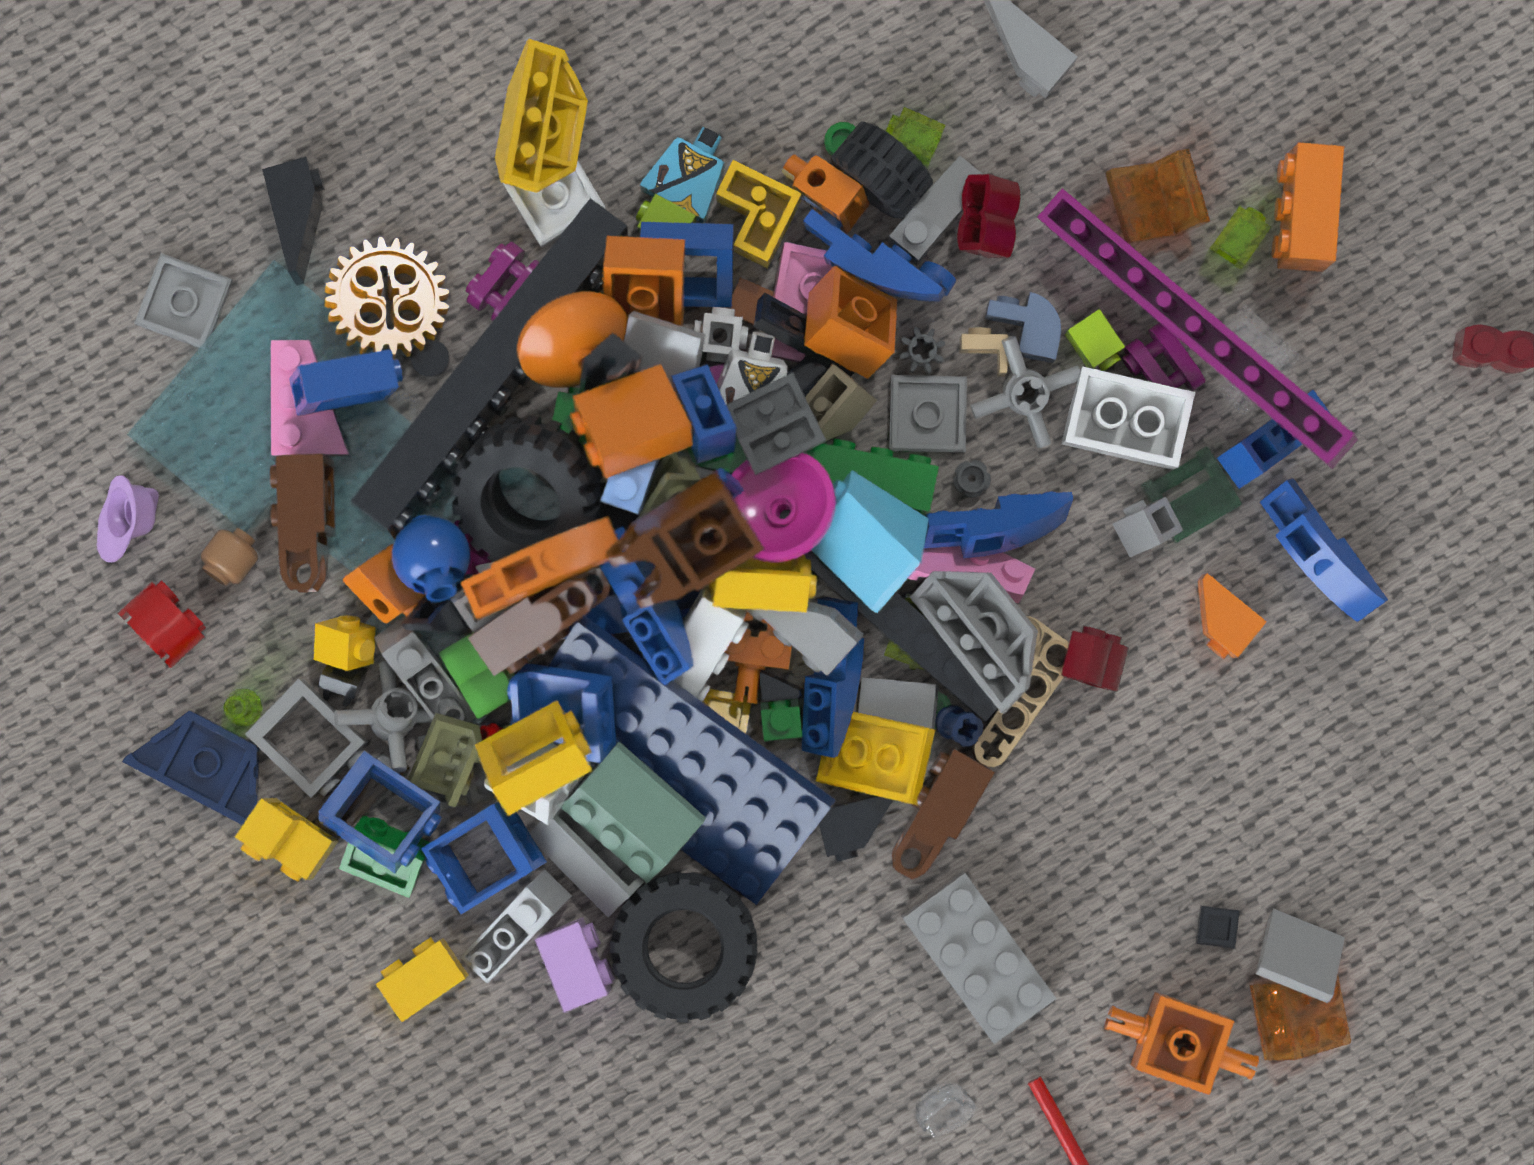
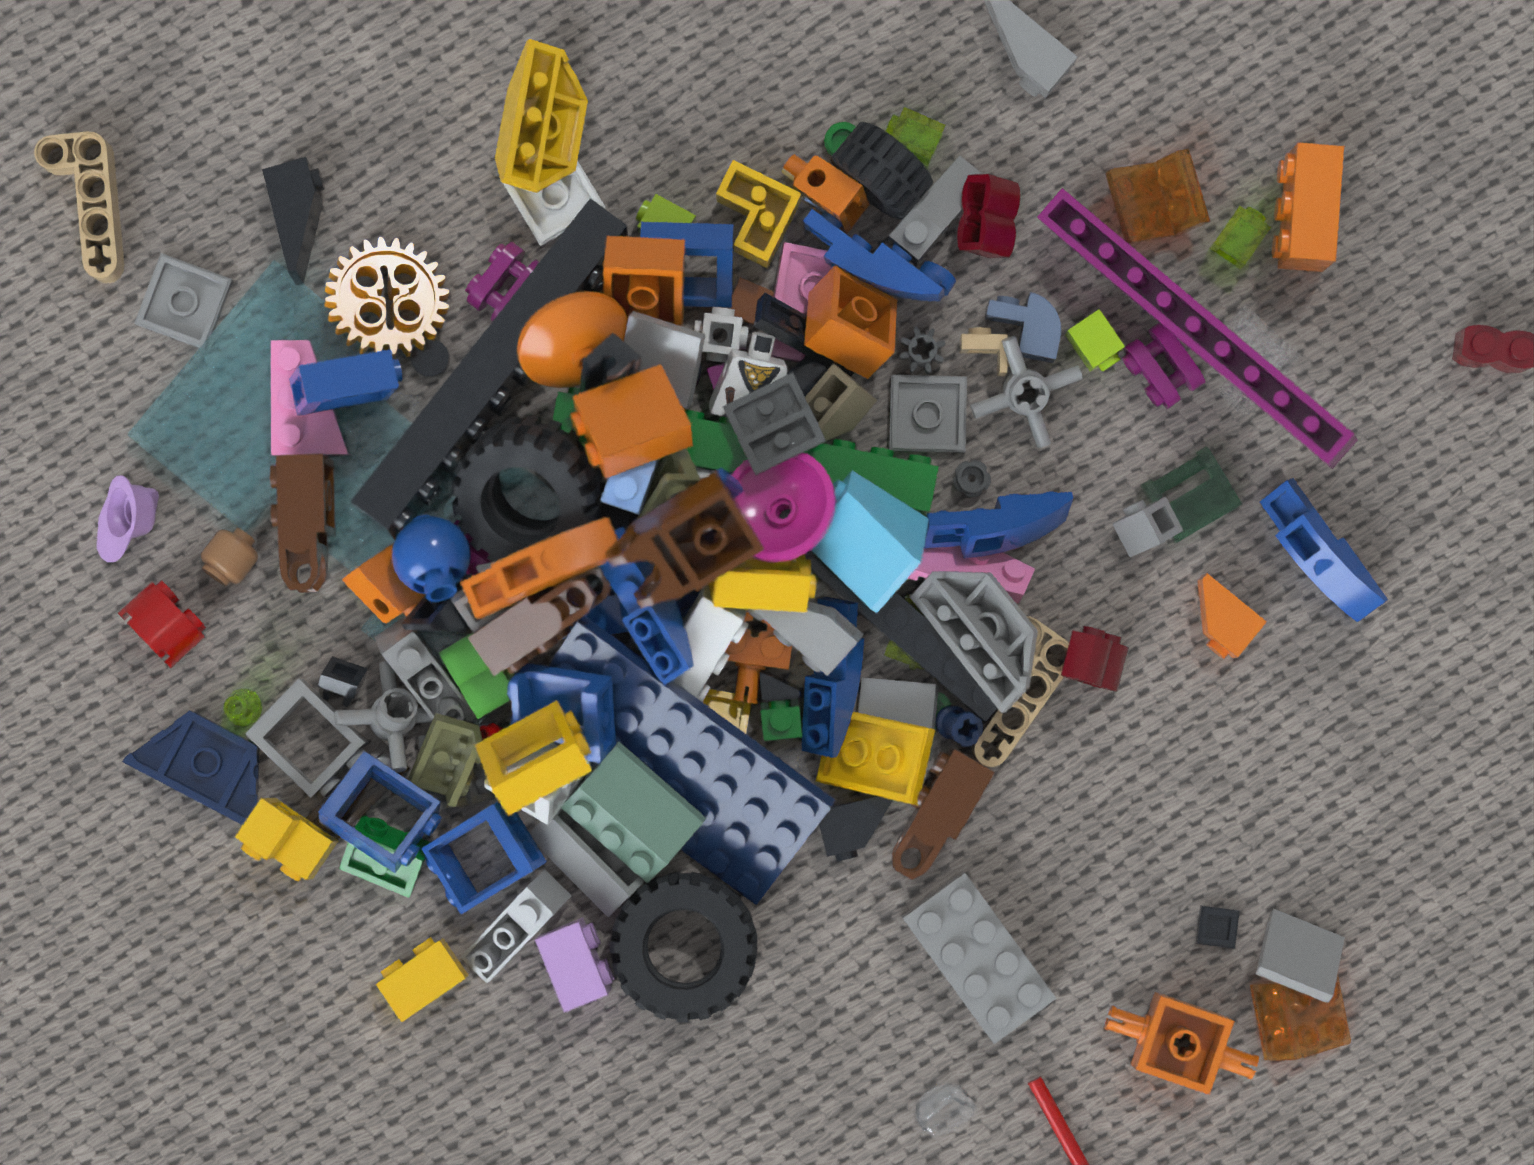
(90, 209): none -> tan beam
(344, 642): yellow brick -> none
(688, 174): medium azure torso -> none
(705, 408): blue slope -> none
(1128, 418): white slope -> none
(1260, 450): blue slope -> none

